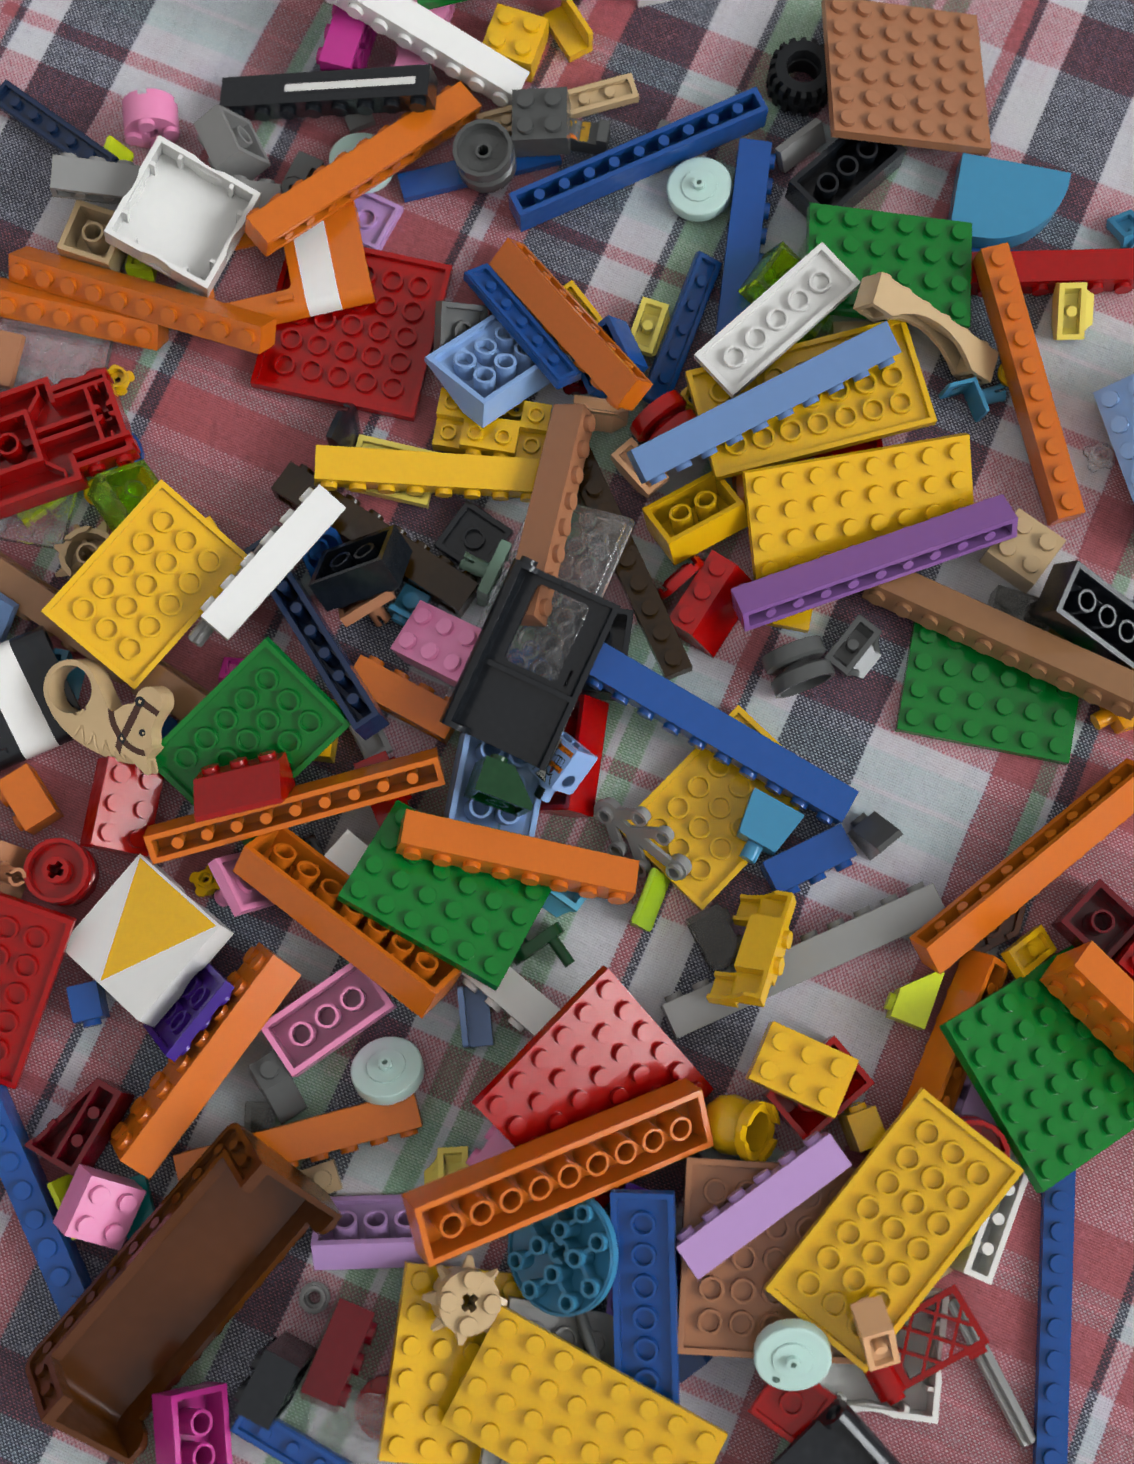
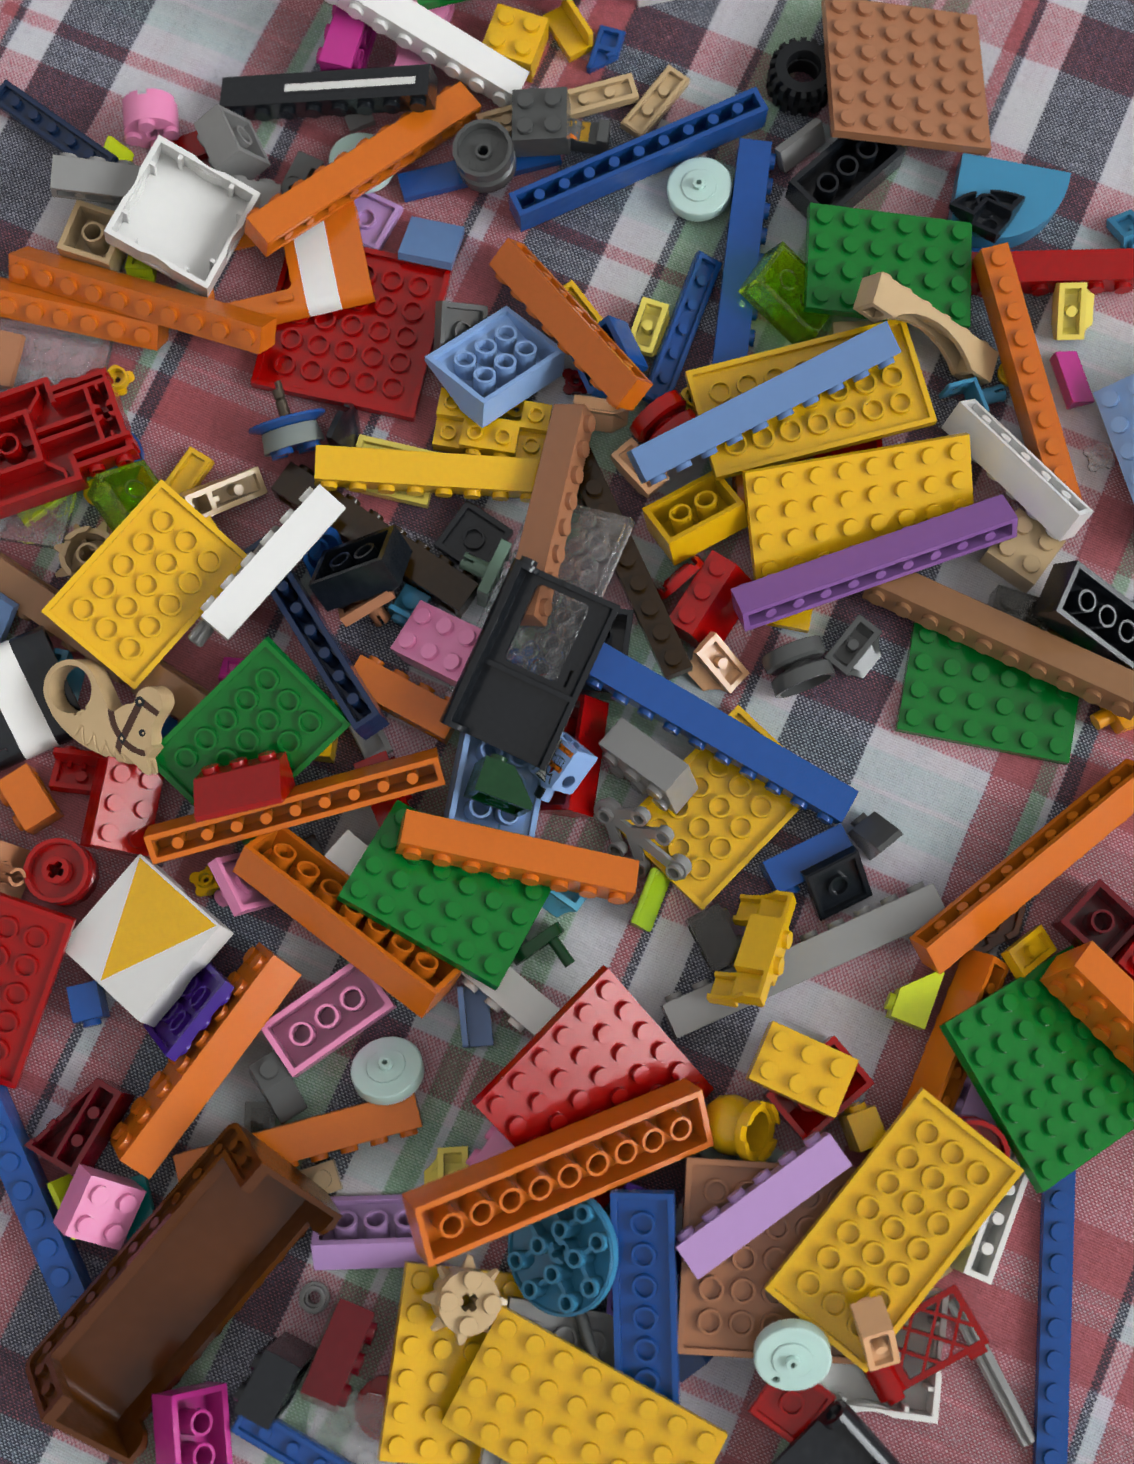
(73, 770): none -> red bracket
(189, 471): none -> yellow tile
(191, 144): none -> red tile
(226, 492): none -> tan slope
(289, 431): none -> piece
(431, 243): none -> medium blue tile
(522, 326): blue tile -> none
(605, 48): none -> blue tile
(648, 766): none -> light grey brick
(655, 102): none -> tan tile
(716, 665): none -> light nougat slope
(765, 825): dark azure torso -> none
(777, 320): white plate -> none
(836, 883): none -> black tile
(988, 212): none -> black brick
(1019, 471): none -> white brick
(1071, 379): none -> dark pink slope

